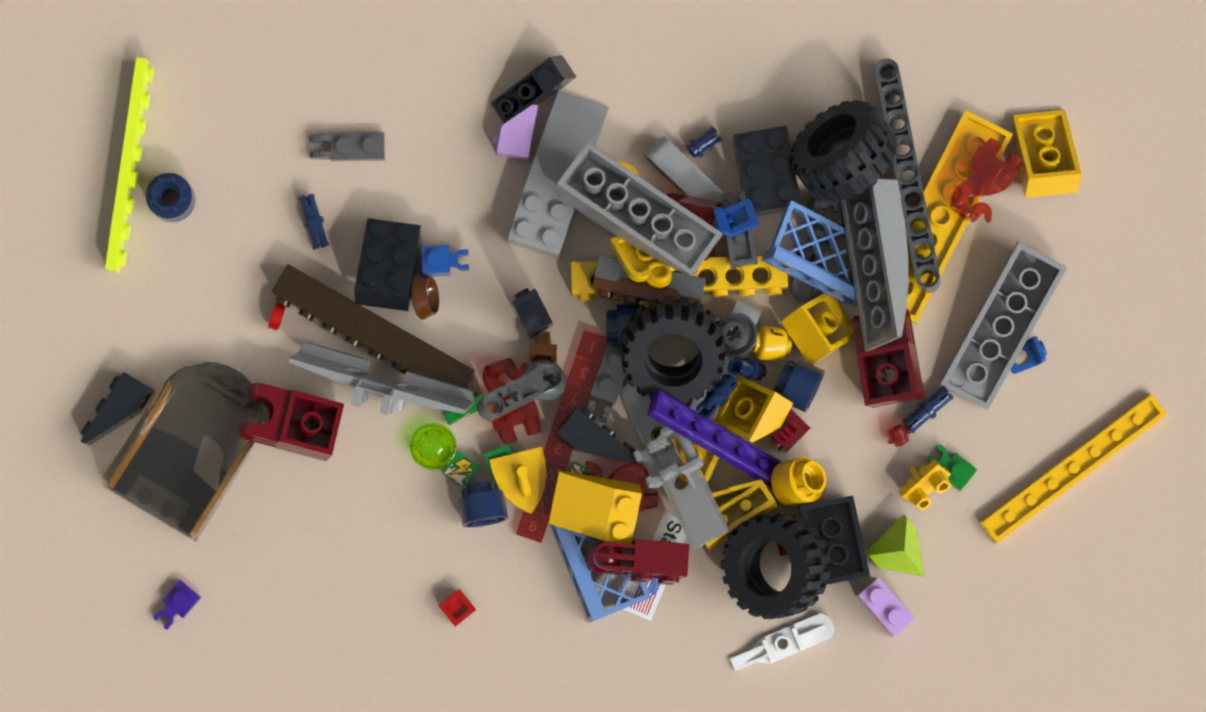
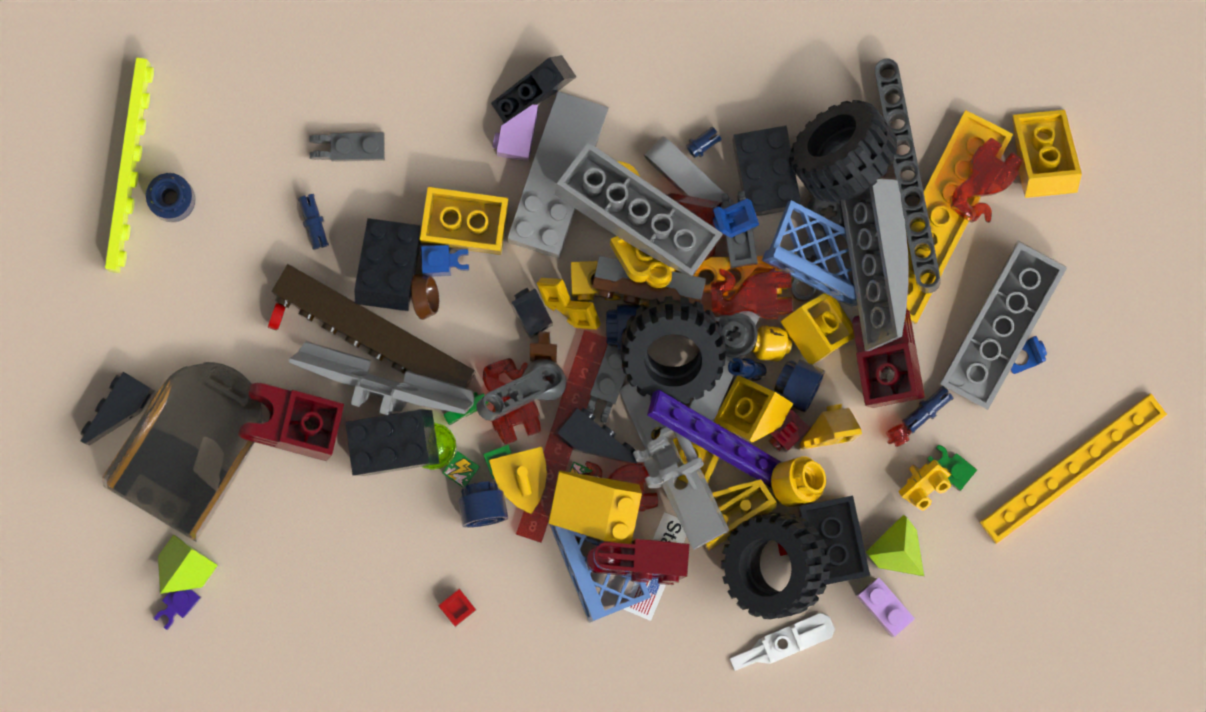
(182, 567): none -> lime slope
(392, 442): none -> black brick
(464, 220): none -> yellow brick
(556, 296): none -> yellow tile
(717, 396): dark blue pin -> none
(755, 294): none -> clear red hips
(832, 428): none -> yellow wedge

